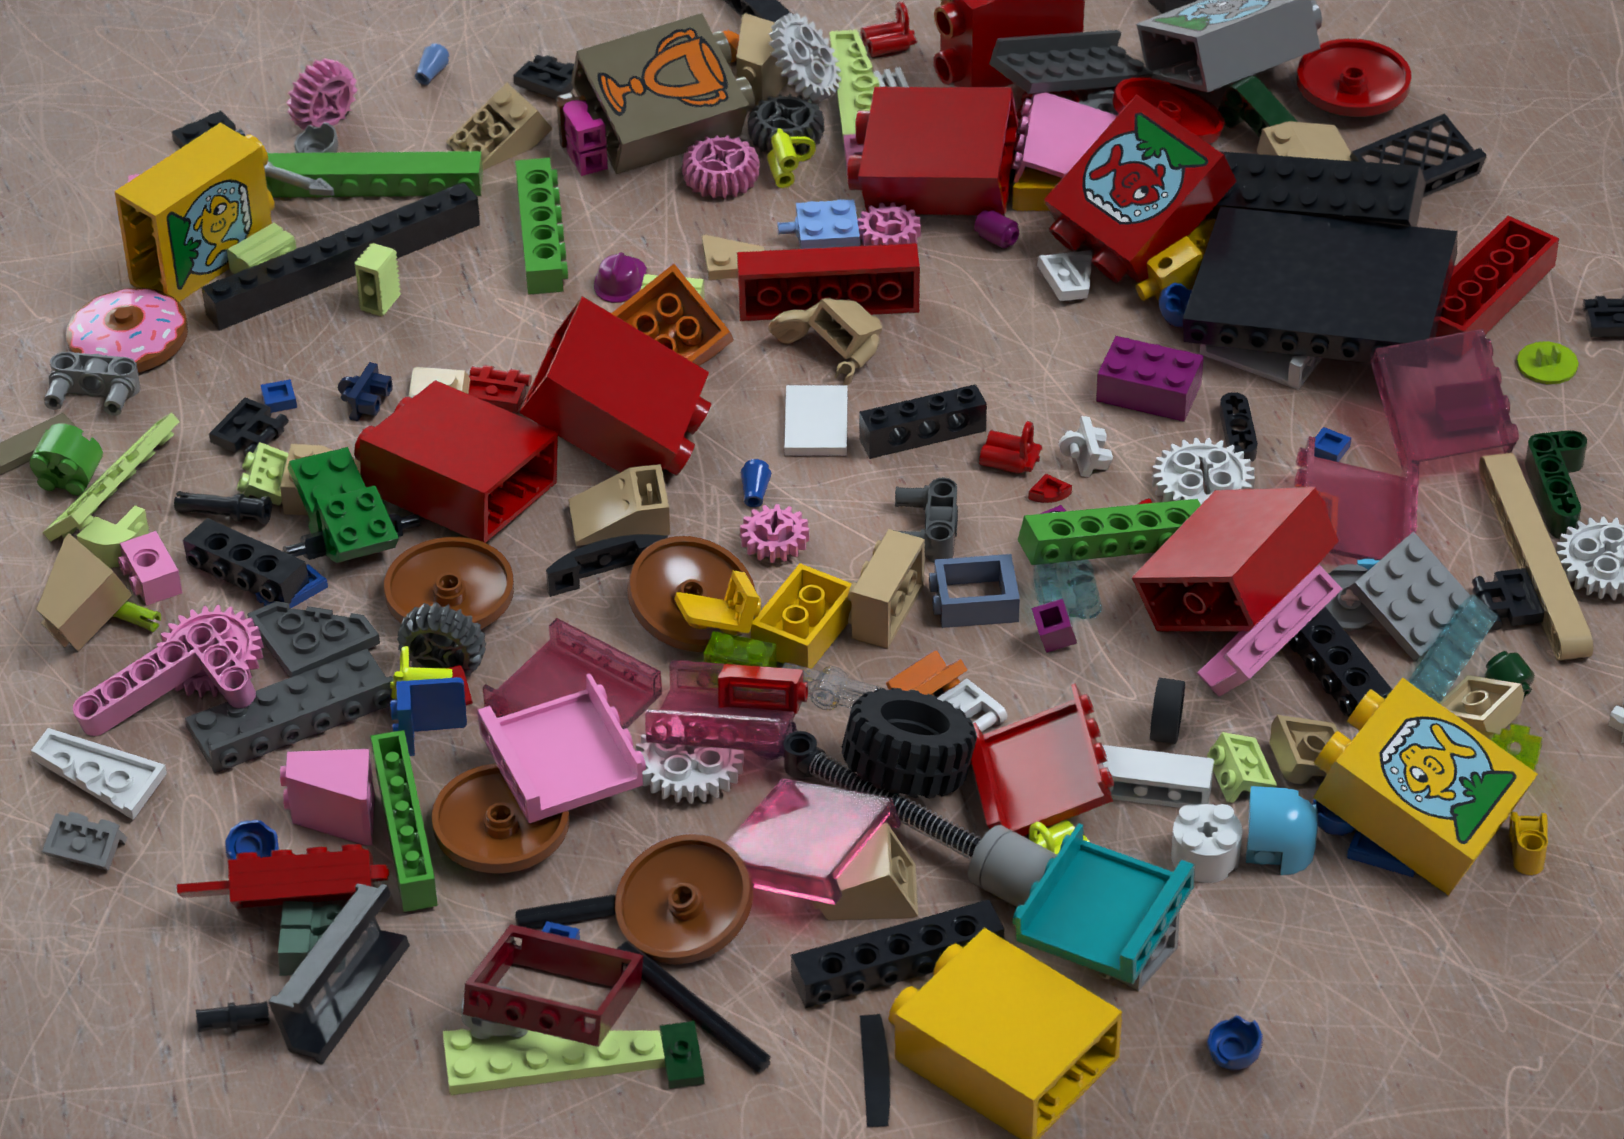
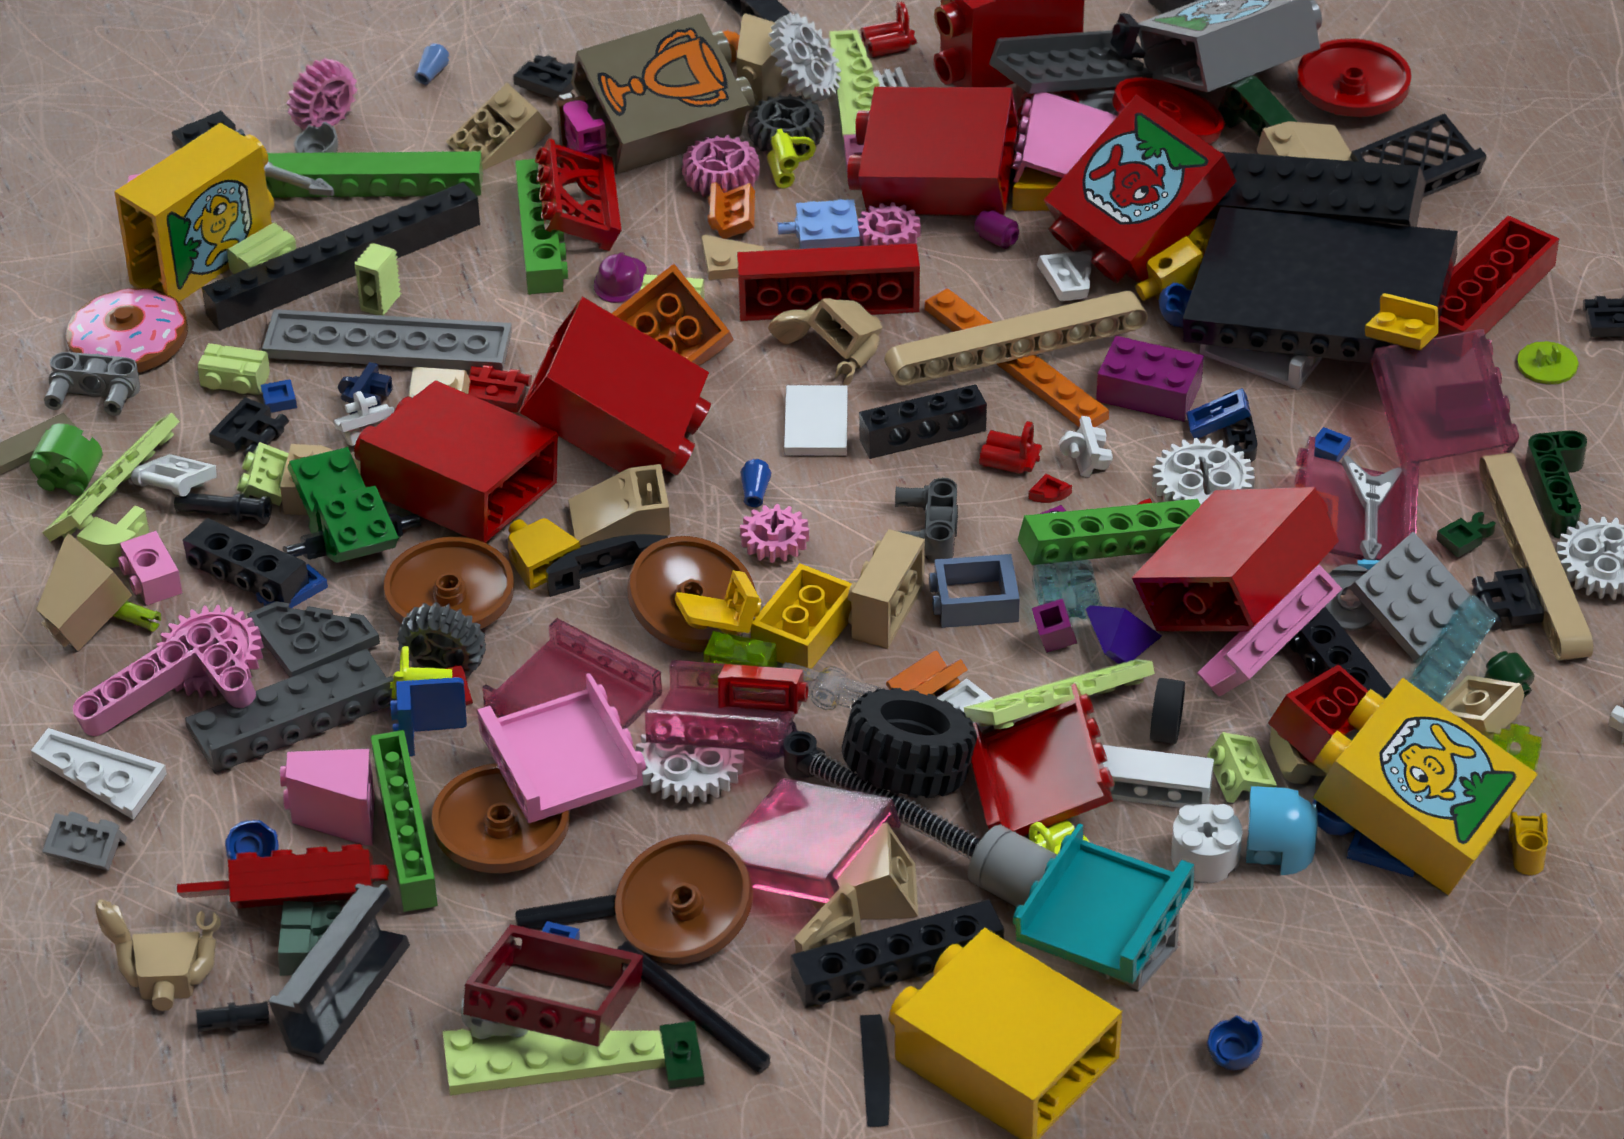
(160, 963): none -> tan torso
(174, 474): none -> white plate
(233, 369): none -> yellowish green brick
(352, 424): none -> white hips
(387, 340): none -> light grey plate
(536, 548): none -> yellow torso
(600, 225): none -> red fence
(731, 211): none -> orange bracket
(833, 922): none -> tan wing
(1005, 709): none -> yellowish green wing
(1015, 338): none -> tan beam
(1029, 370): none -> orange plate
(1121, 632): none -> dark purple slope
(1125, 36): none -> black bracket
(1218, 413): none -> blue tile
(1318, 710): none -> red brick
(1371, 493): none -> light grey piece
(1404, 322): none -> yellow bracket
(1463, 537): none -> dark green plate

